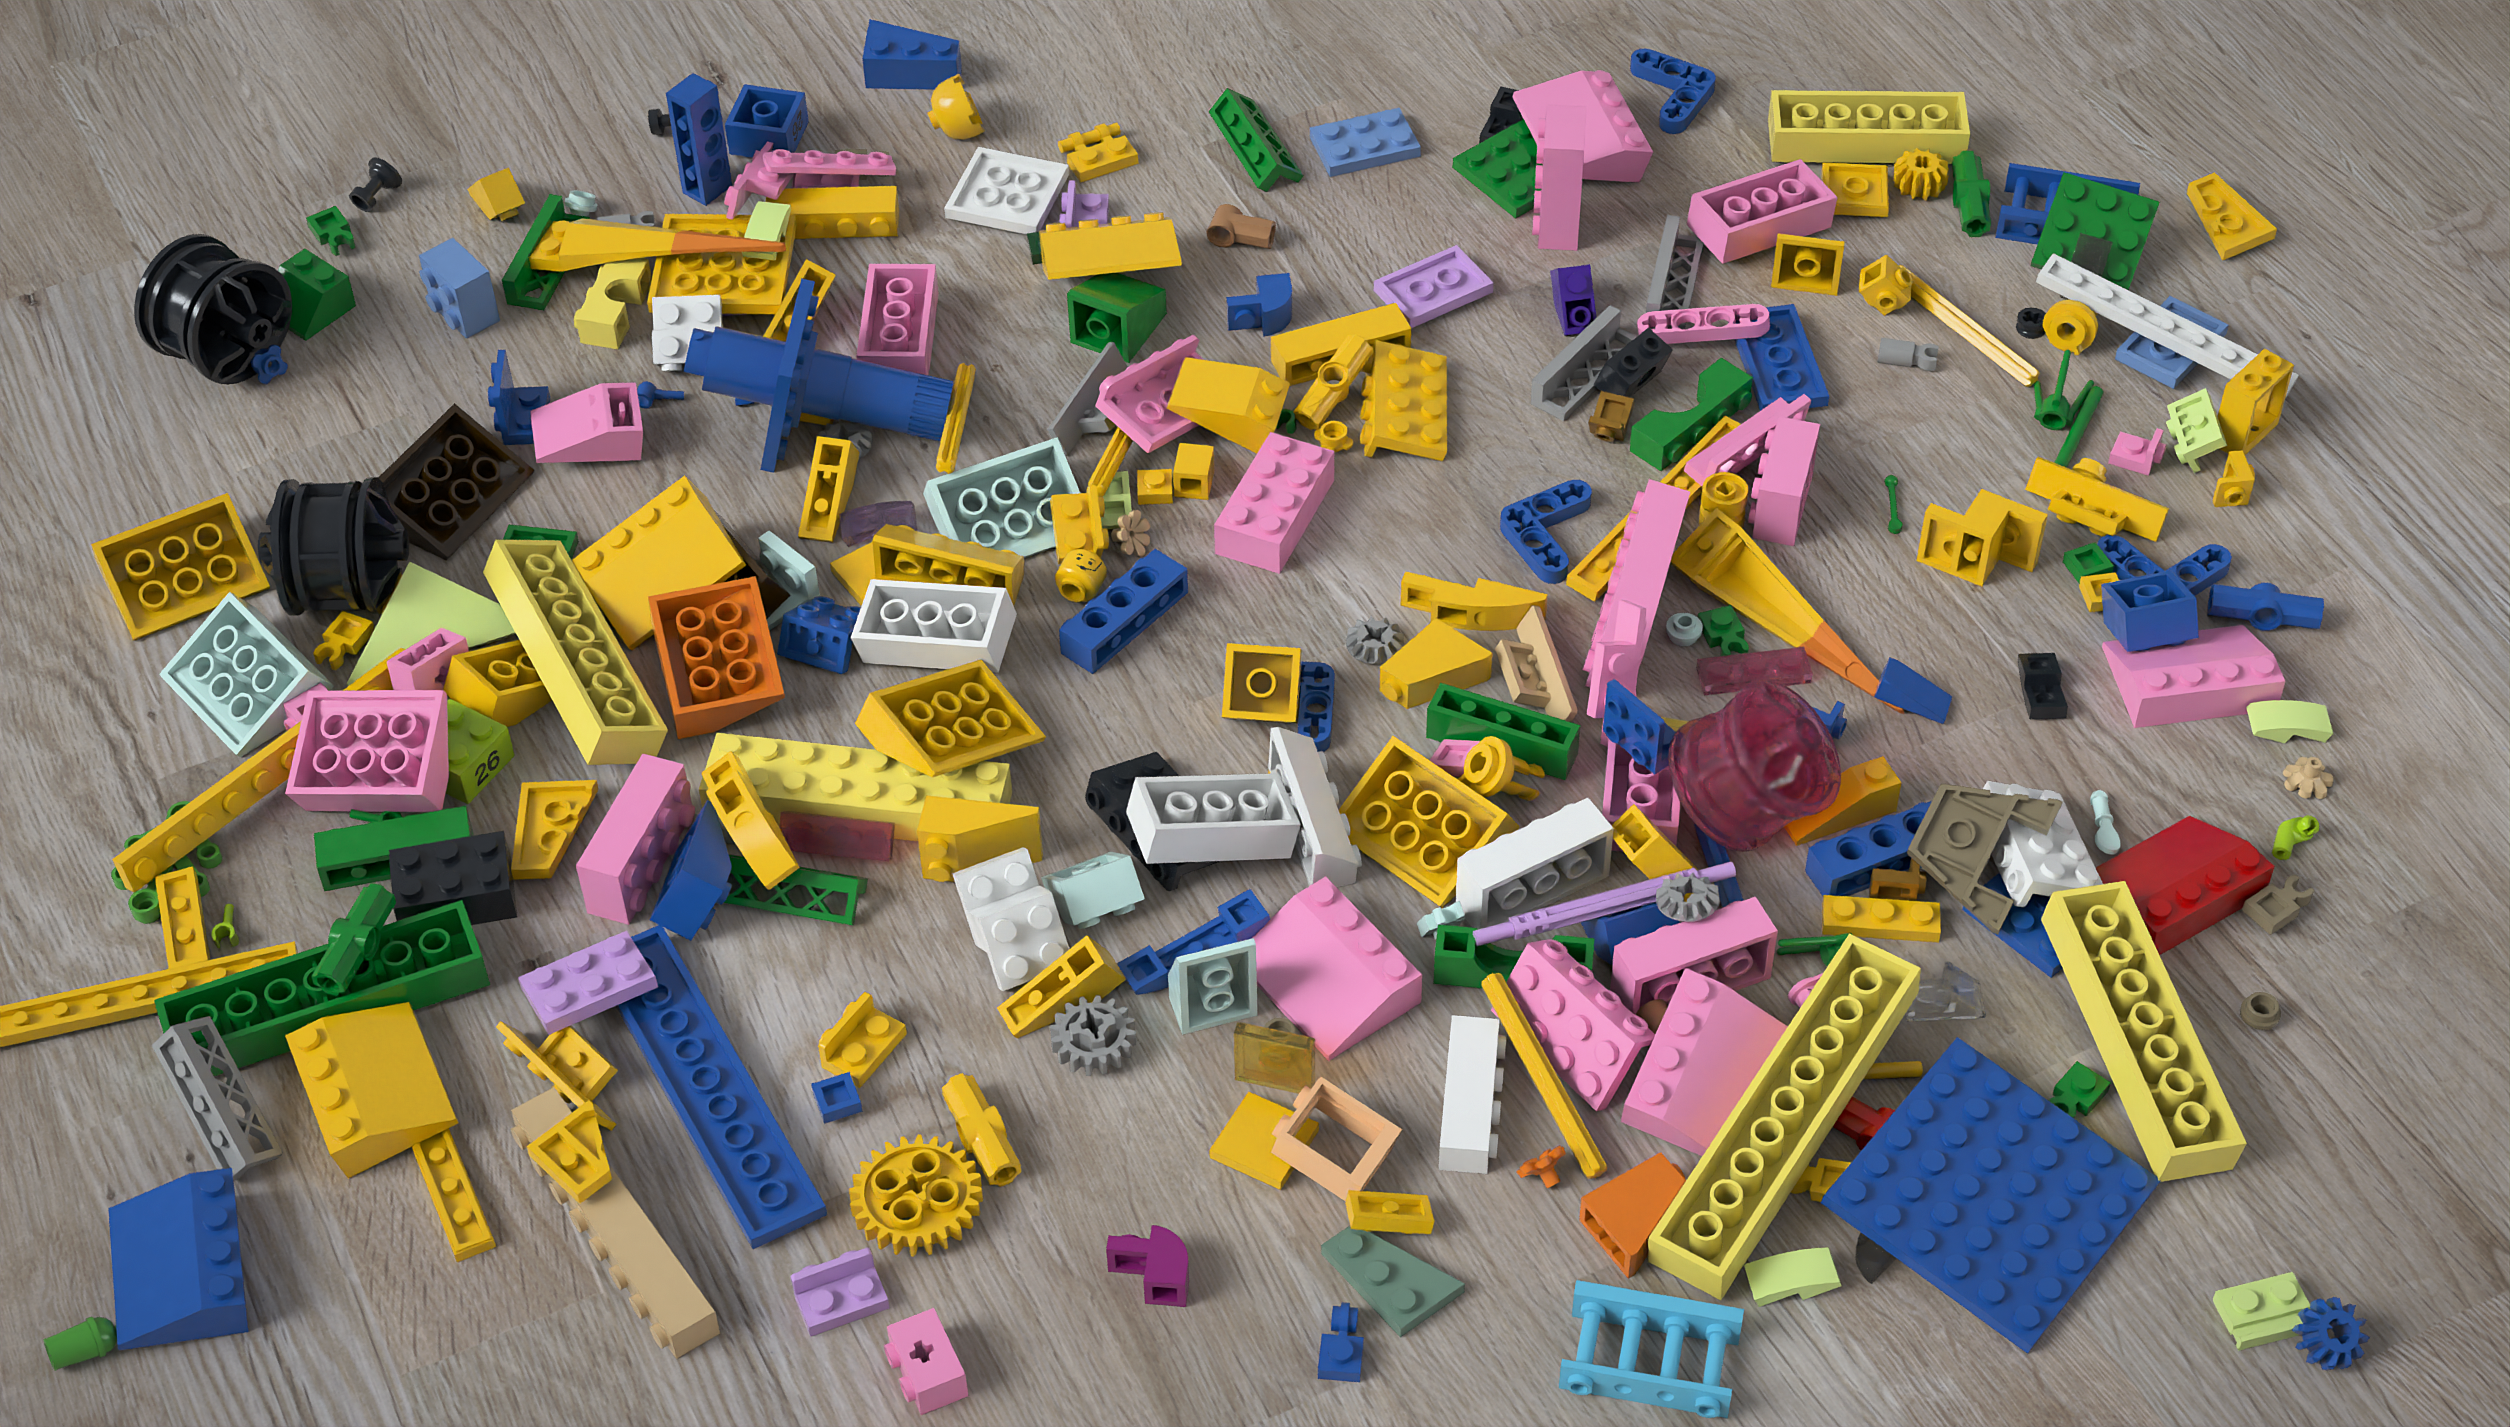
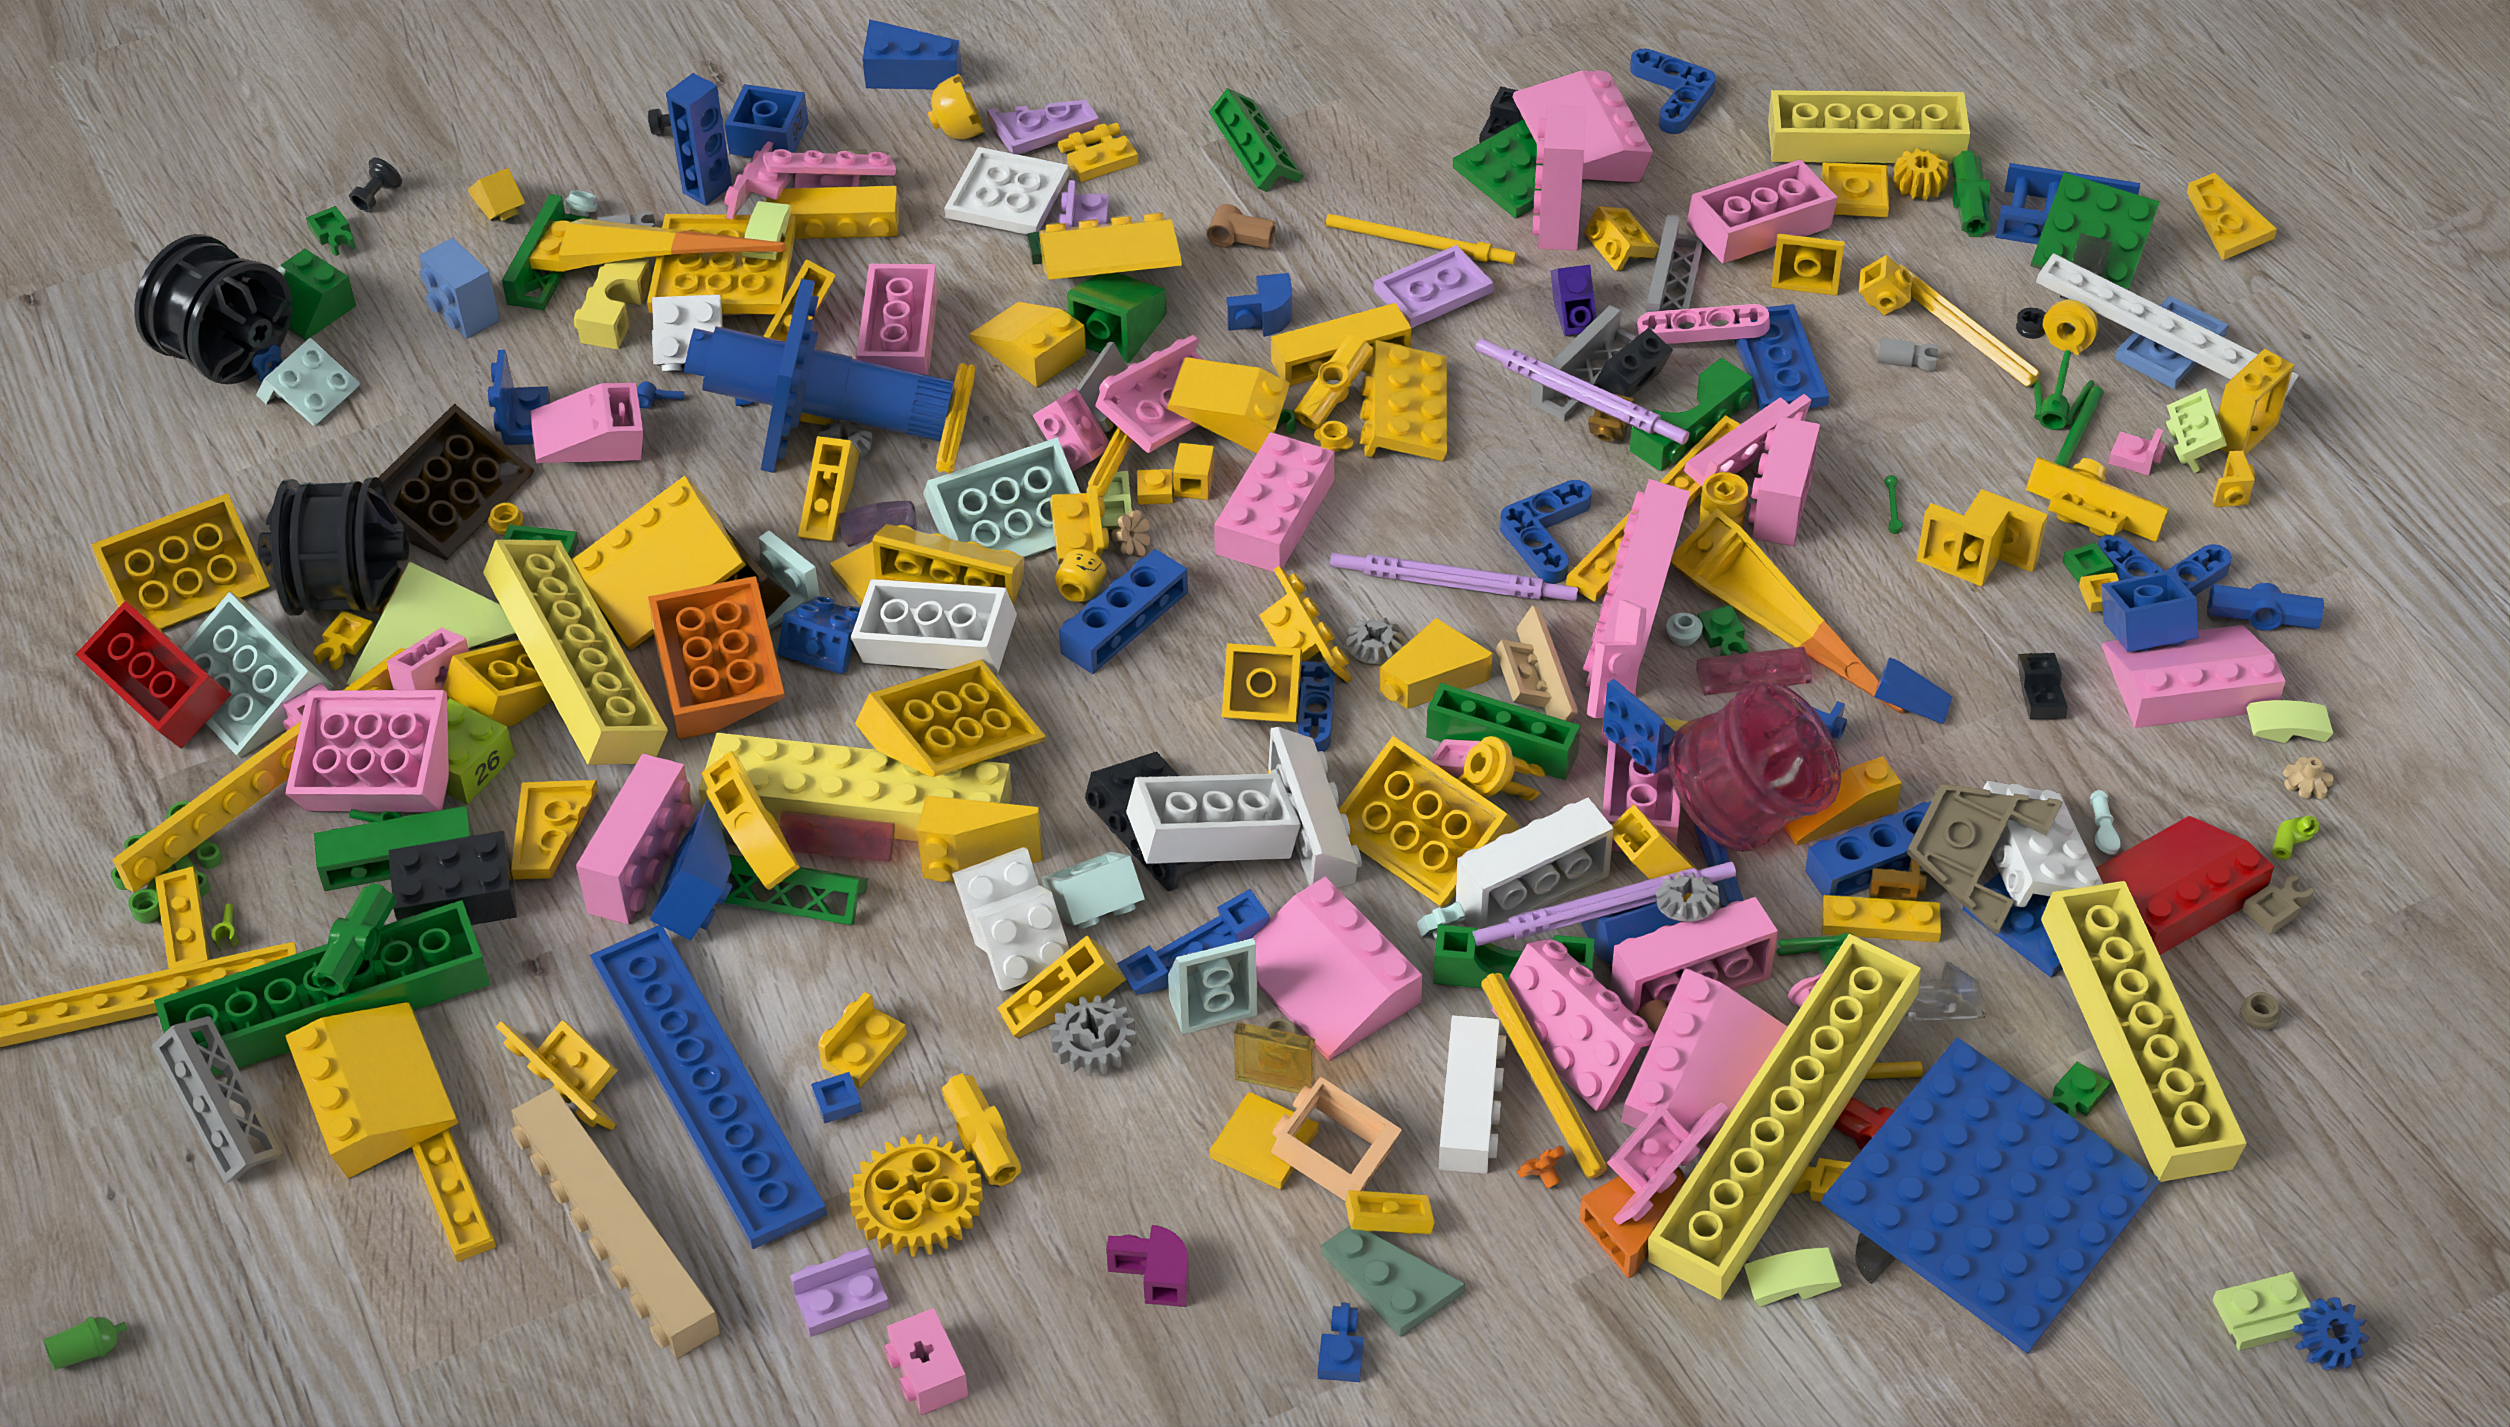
(153, 674): none -> red brick
(178, 1262): blue slope -> none
(309, 383): none -> light aqua bracket
(503, 515): none -> yellow plate
(574, 1153): yellow wing -> none
(587, 982): lavender plate -> none
(1033, 129): none -> lavender wing
(1033, 340): none -> yellow slope
(1075, 428): none -> bright pink bracket
(1295, 625): none -> yellow bracket
(1364, 142): medium blue plate -> none
(1454, 576): none -> lavender axle
(1481, 251): none -> yellow bar
(1481, 608): yellow slope -> none
(1582, 391): none -> lavender axle
(1619, 236): none -> yellow bracket
(1655, 1151): none -> bright pink bracket
(1656, 1313): medium azure fence -> none

